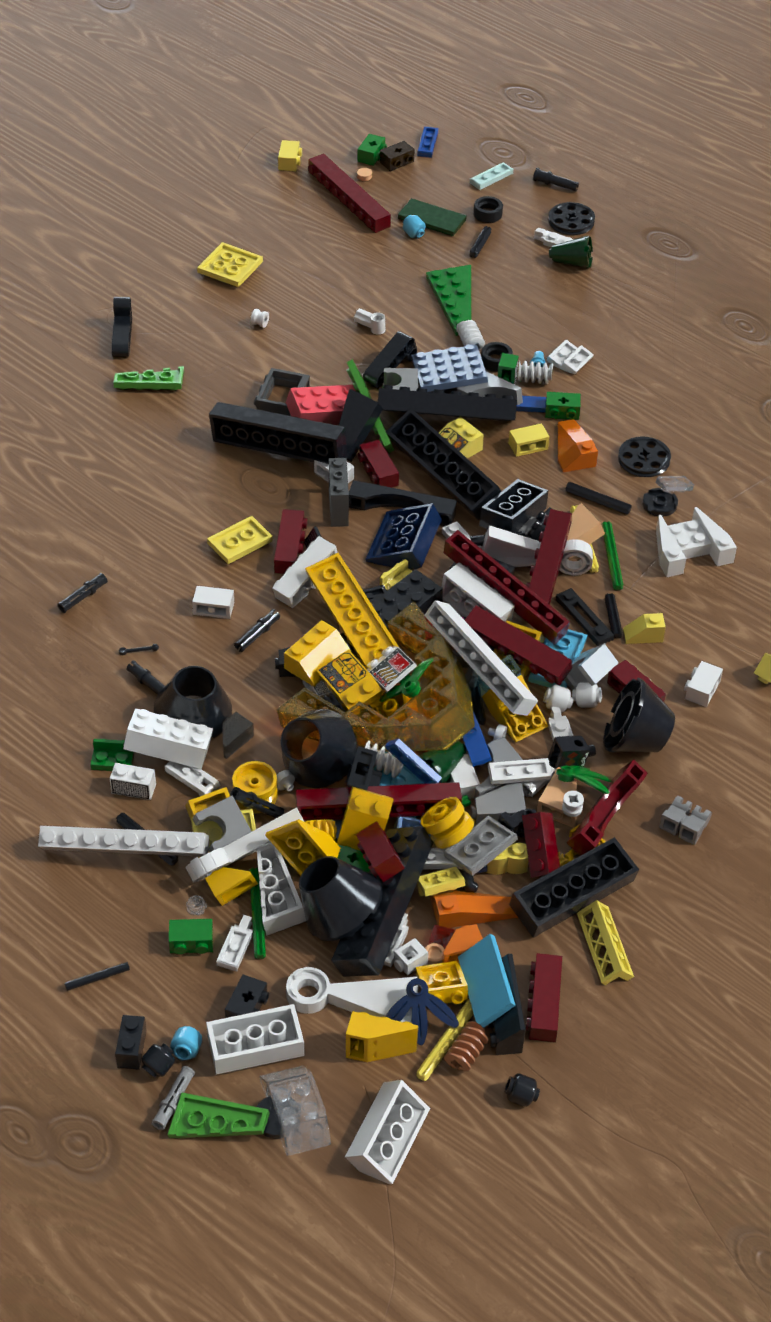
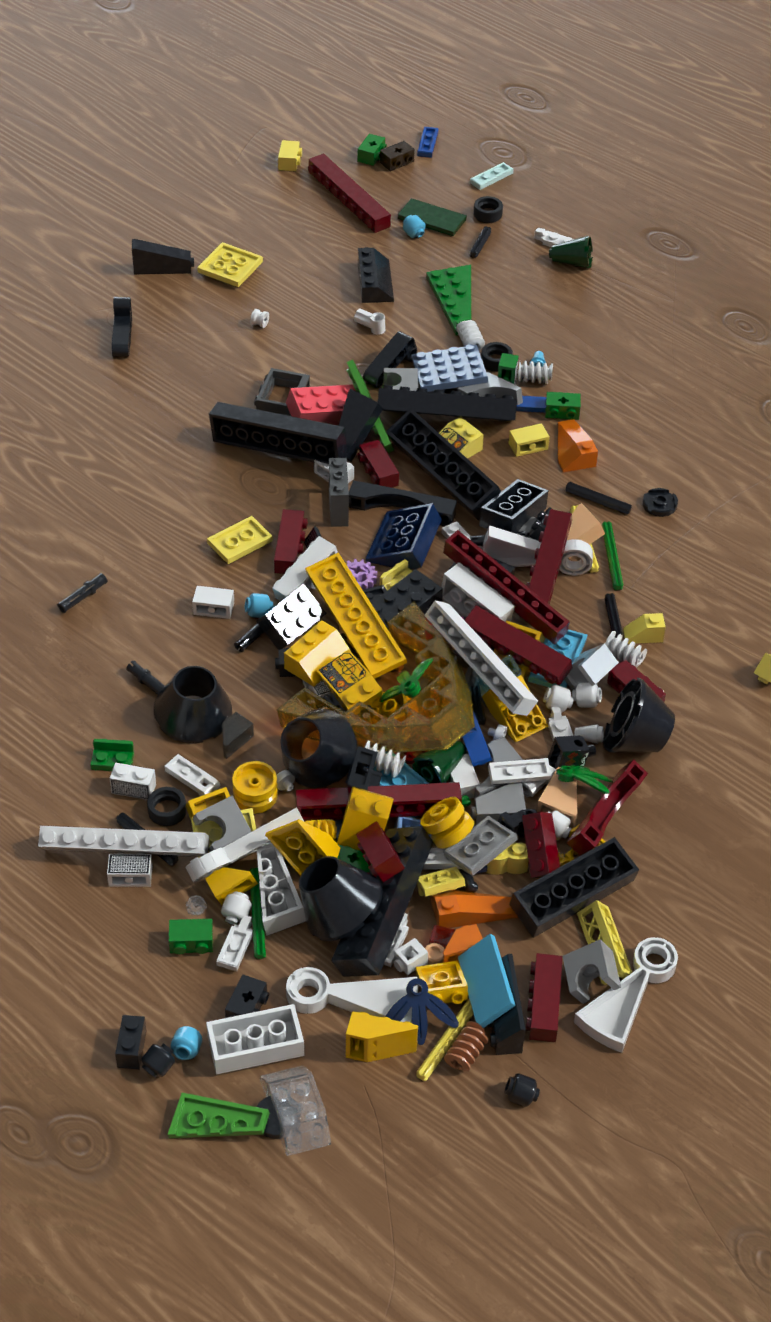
(96, 976): black bar -> none
(122, 651): black hinge -> none
(129, 870): none -> brick
(150, 380): bright green wing -> none
(160, 259): none -> black slope
(168, 738): white brick -> none
(168, 818): none -> black tyre
(169, 1104): light grey pin -> none
(236, 907): none -> white head
(241, 795): black pin -> none
(258, 605): none -> medium azure head
(291, 617): none -> brick
(363, 573): none -> lavender gear
(364, 174): light nougat tile -> none
(374, 276): none -> black slope
(388, 1131): white slope -> none
(390, 667): slope -> none
(412, 762): blue tile -> none
(549, 178): black pin -> none
(561, 825): none -> white head
(568, 600): black container -> none
(569, 357): white slope -> none
(571, 218): black wedge -> none
(575, 808): white wheel -> none
(588, 963): none -> light grey piece
(591, 733): none -> white cone
(613, 1013): none -> white piece
(623, 651): none -> white piece
(650, 454): black wedge -> none
(674, 483): clear plate -> none
(690, 826): light grey legs -> none
(692, 540): white wedge -> none
(703, 683): white brick -> none

